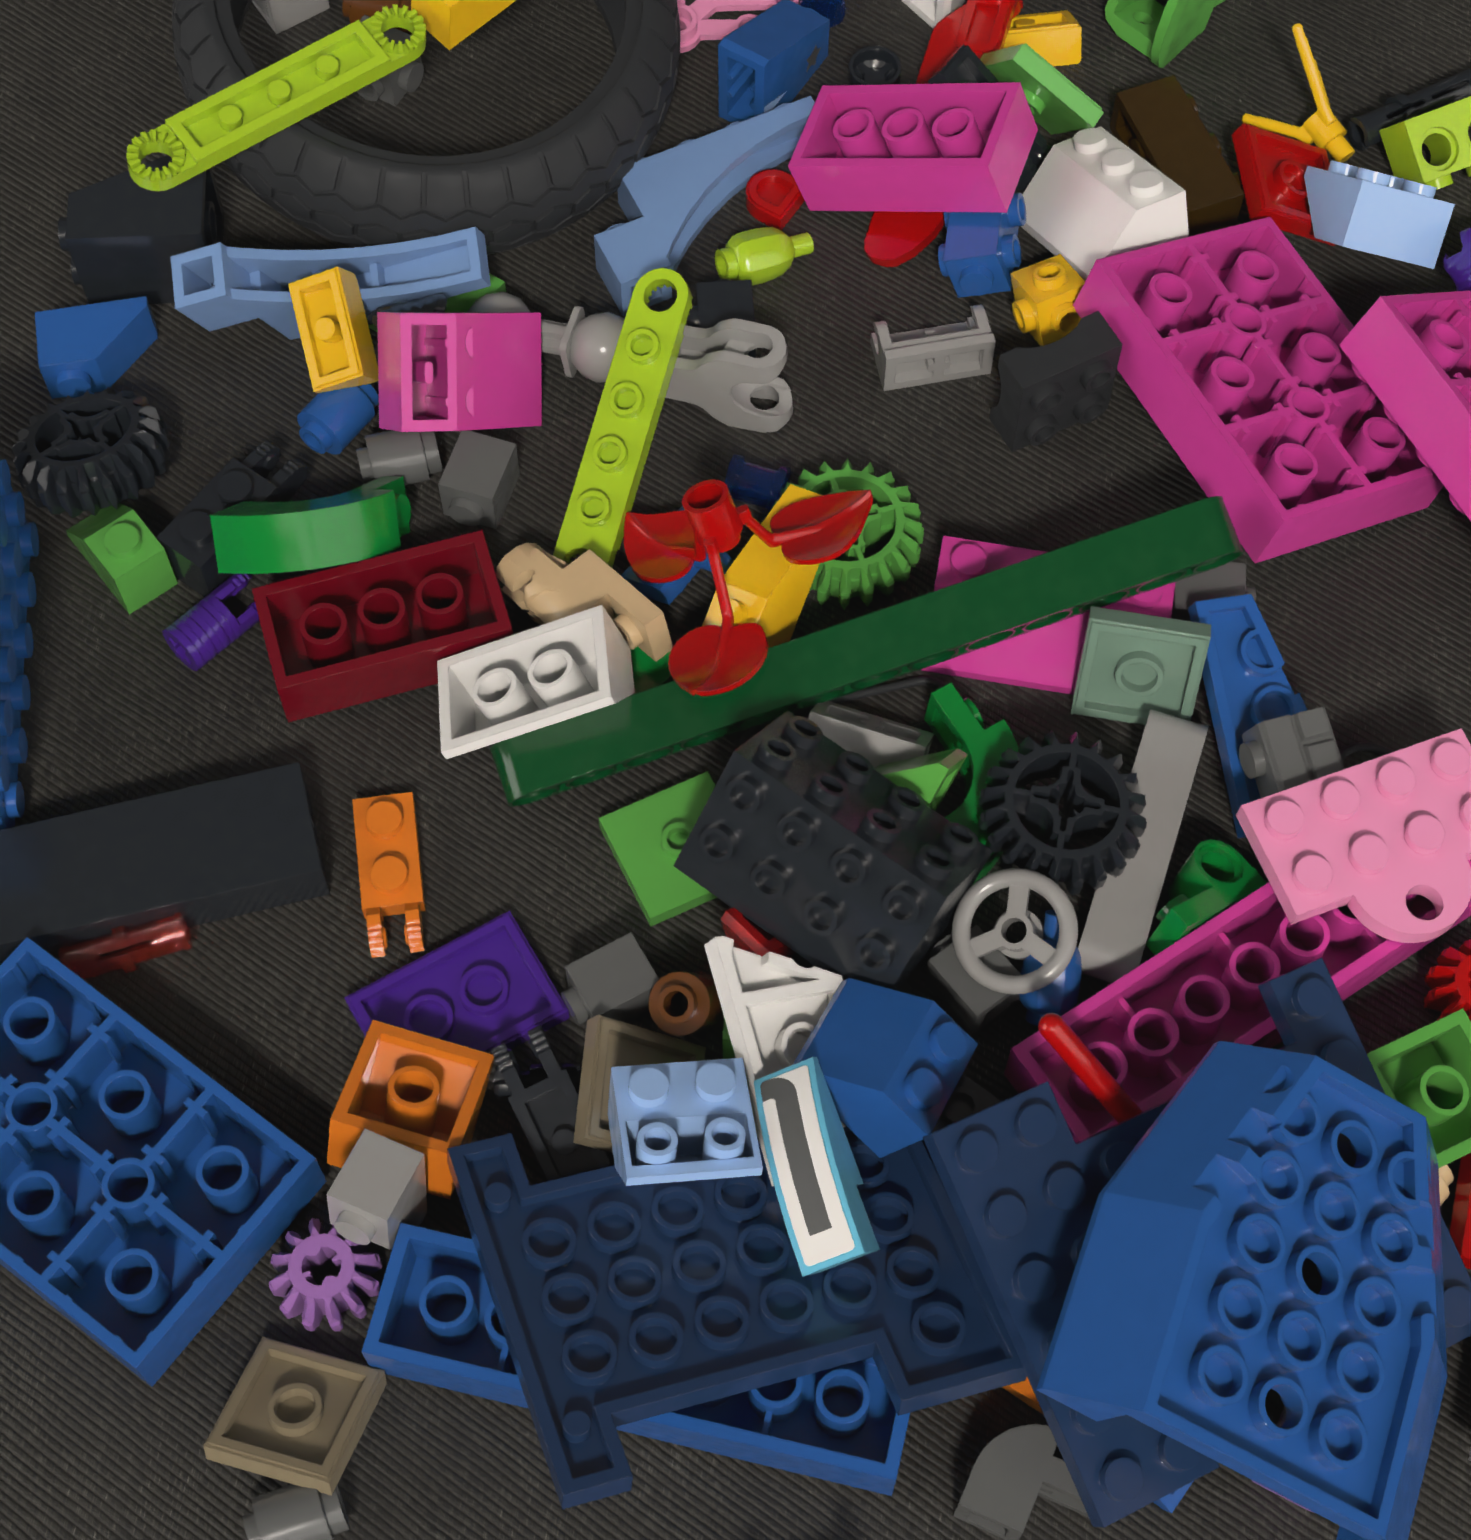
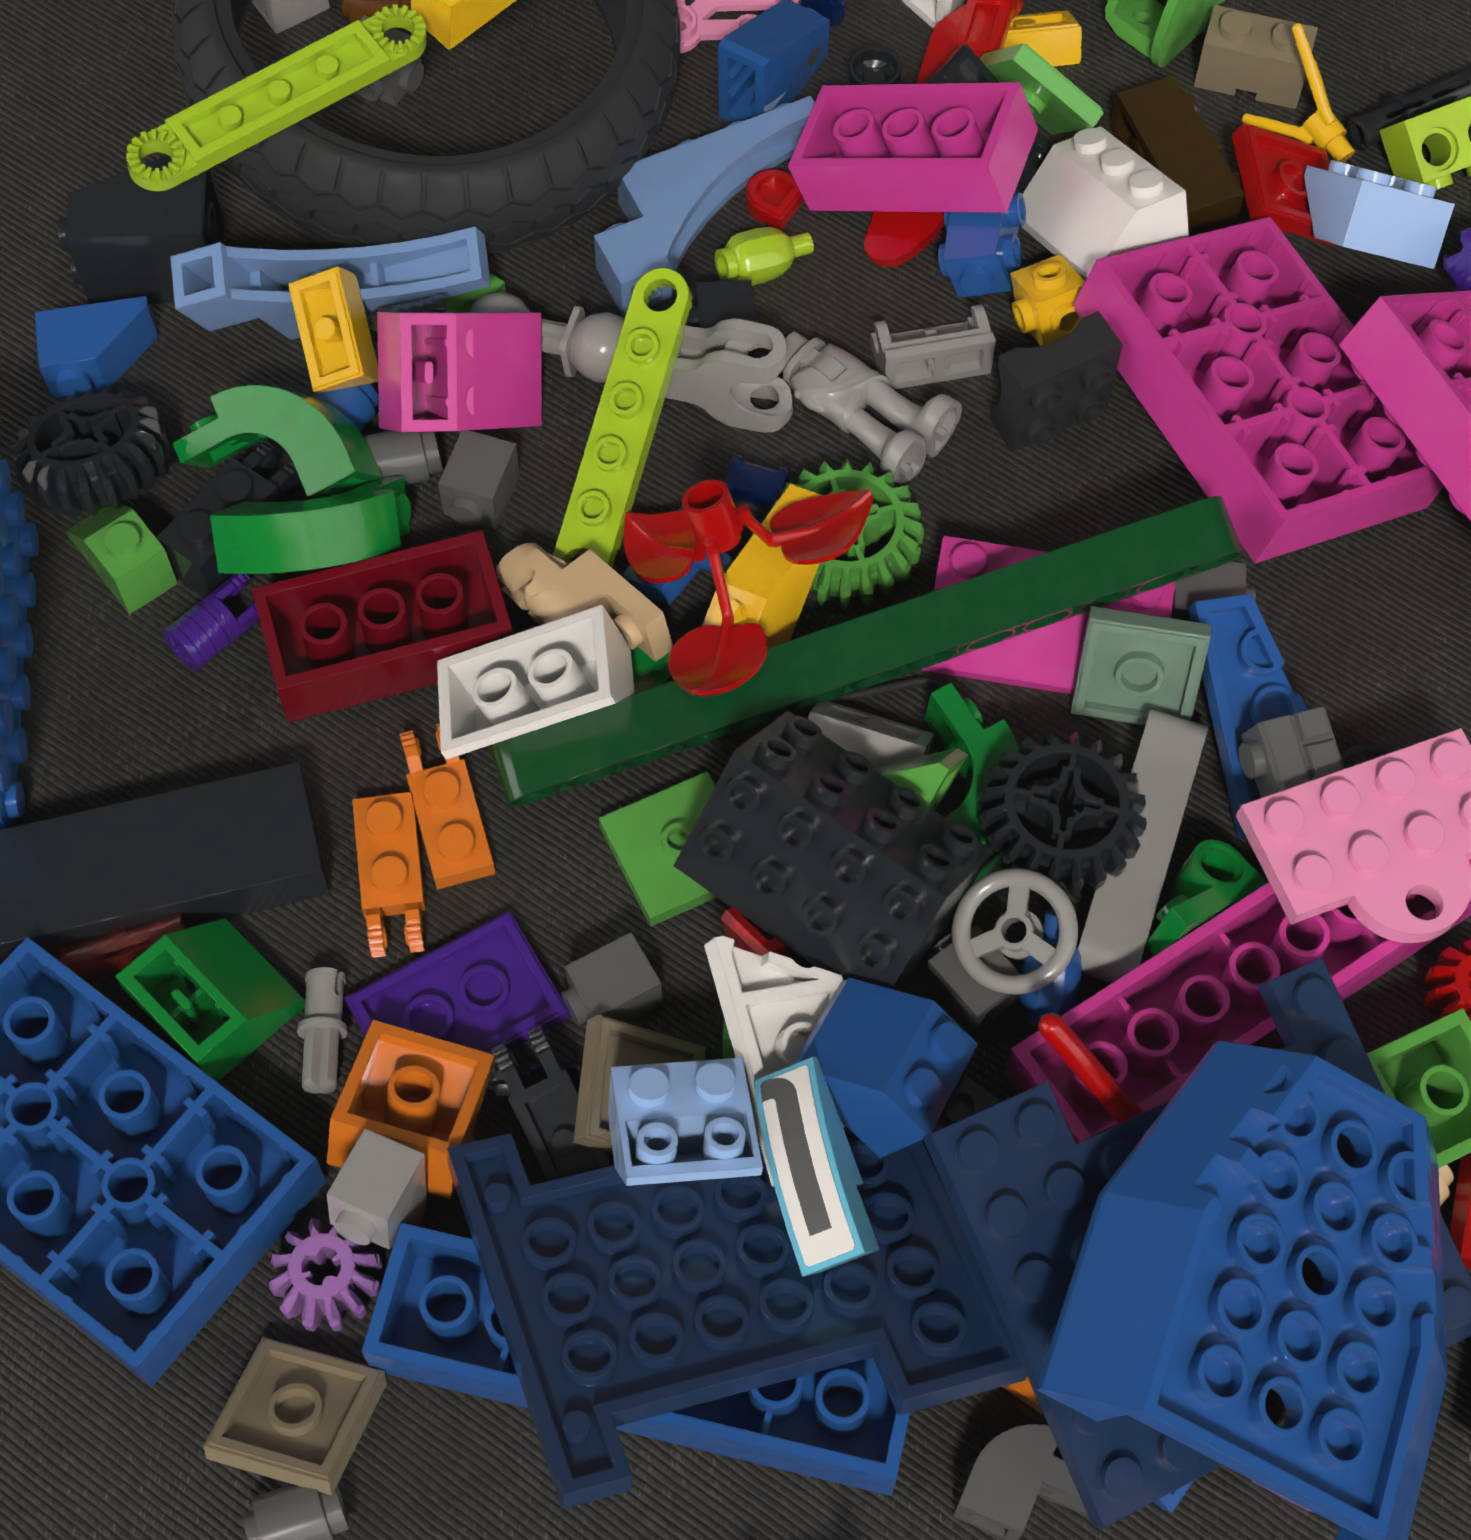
(210, 995): none -> green slope
(317, 436): none -> green arch
(322, 1029): none -> light grey axle
(447, 817): none -> orange hinge
(703, 1003): reddish brown brick -> none
(841, 389): none -> light grey piece
(1253, 56): none -> dark tan brick

